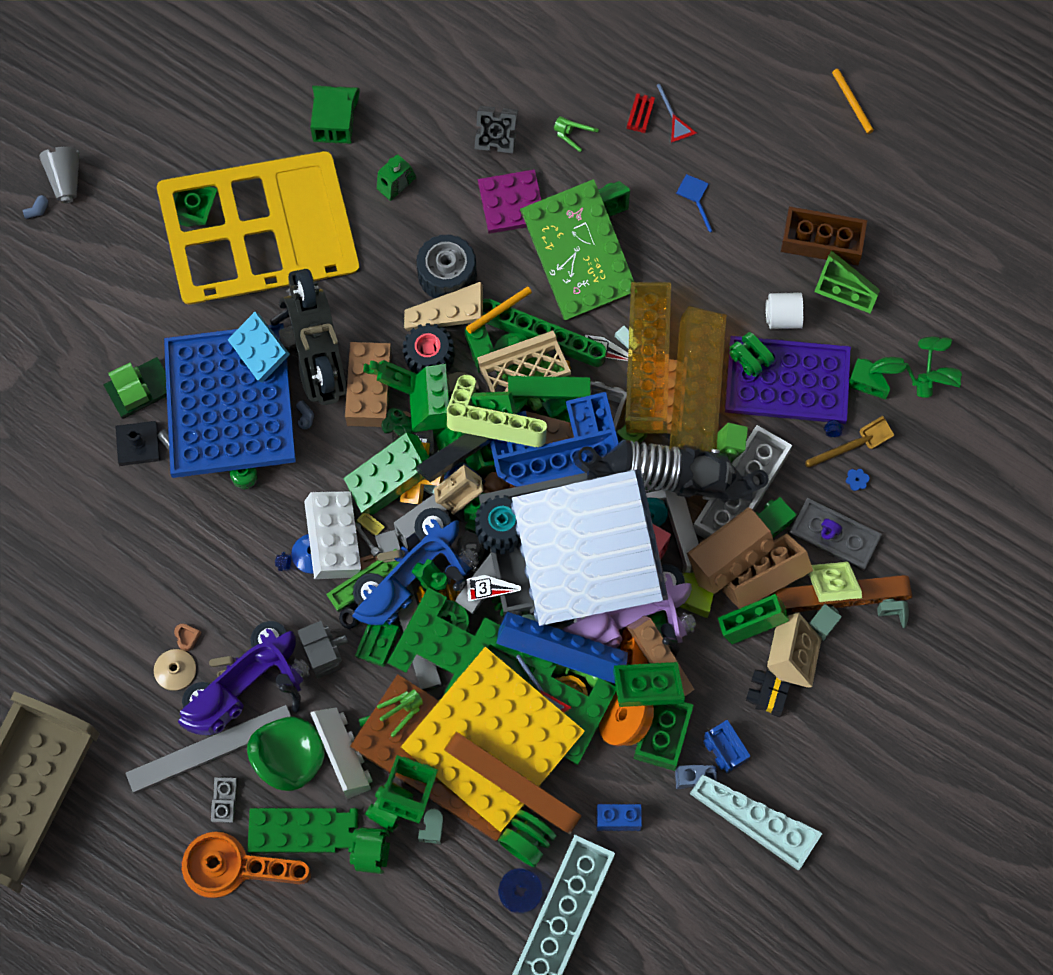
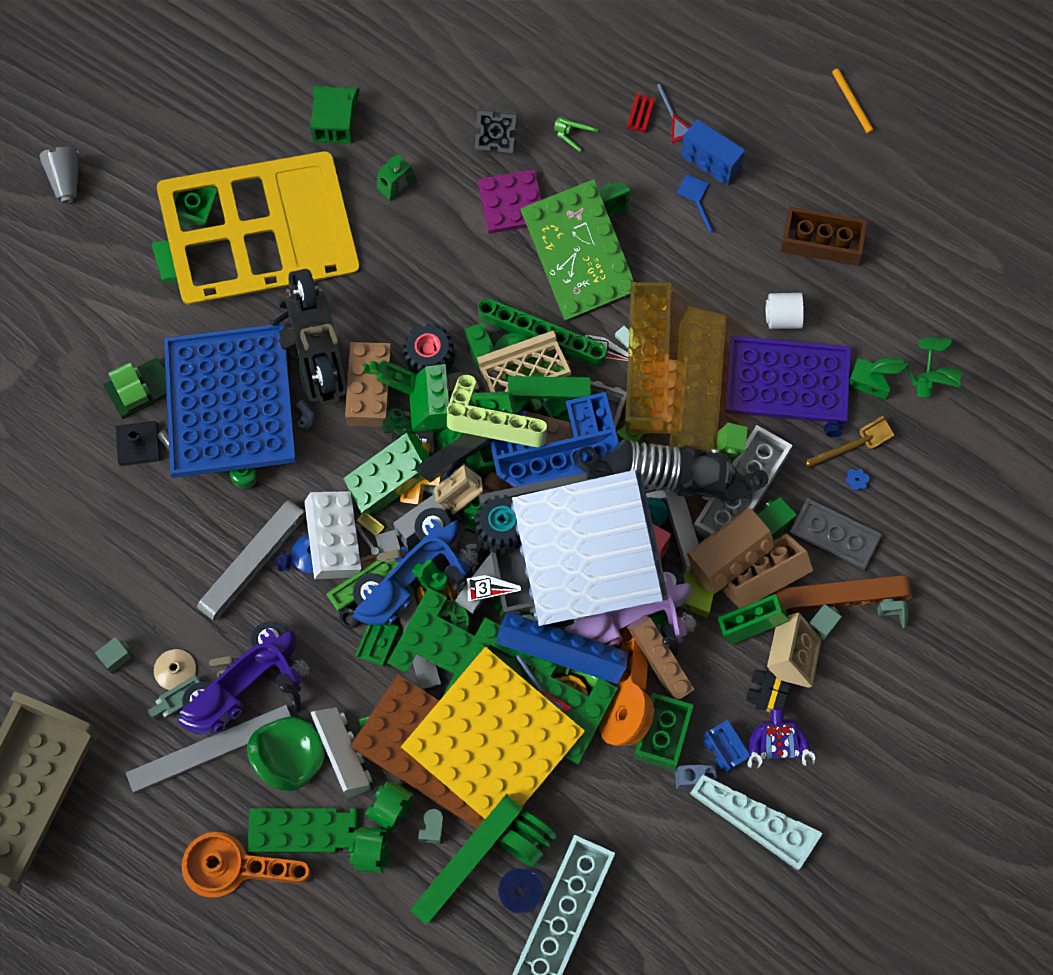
(38, 208): sand blue arm -> none
(114, 654): none -> sand green brick
(165, 261): none -> green slope
(171, 701): none -> sand green hinge
(186, 636): nougat tile -> none
(224, 799): light grey slope -> none
(251, 560): none -> light grey beam
(258, 347): medium azure plate -> none
(321, 648): dark grey brick -> none
(403, 806): green window -> none
(409, 701): bright green plant -> none
(445, 265): wheel -> none
(450, 309): tan wing -> none
(466, 859): none -> green beam
(498, 310): light orange bar -> none
(512, 783): dark orange beam -> none
(618, 817): blue hinge -> none
(648, 684): green plate -> none
(712, 152): none -> blue brick
(740, 353): green brick -> none
(778, 740): none -> torso
(831, 526): dark purple tile -> none
(834, 582): yellowish green tile -> none
(846, 285): bright green wedge -> none

